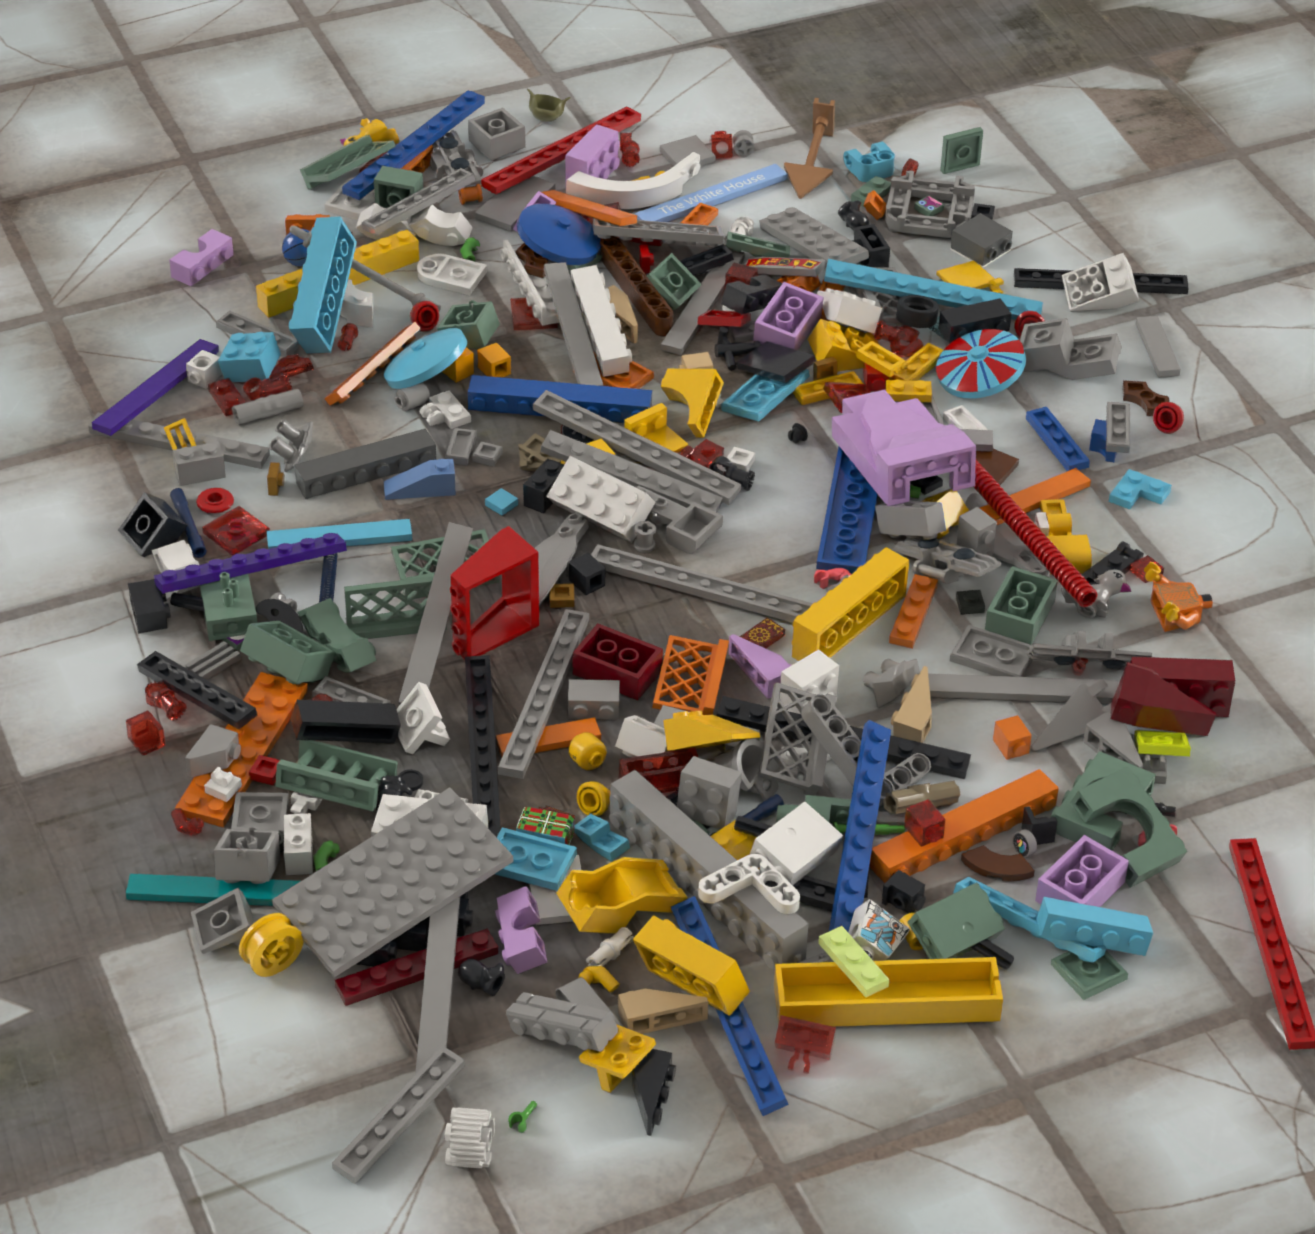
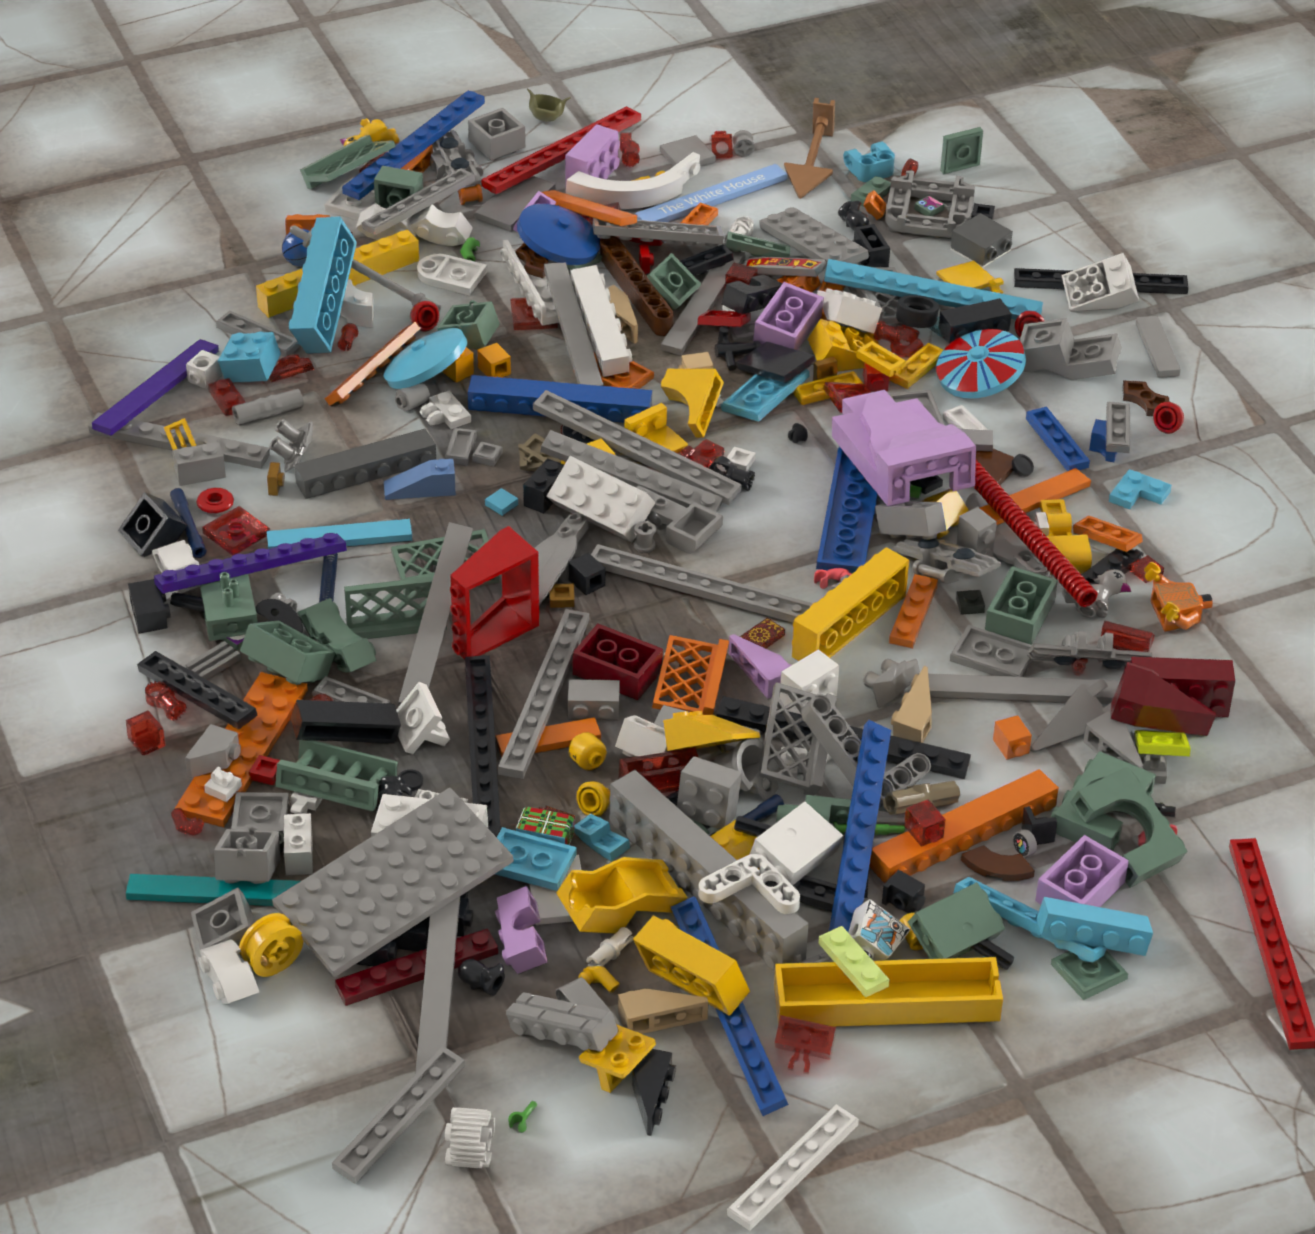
(192, 267): lavender arch -> none
(230, 976): none -> white brick
(266, 386): clear red connector -> none
(327, 849): bright green arm -> none
(792, 1167): none -> white tile
(906, 390): yellow plate -> none
(1022, 465): none -> black piece
(1107, 533): none -> orange tile
(1128, 638): none -> clear red panel

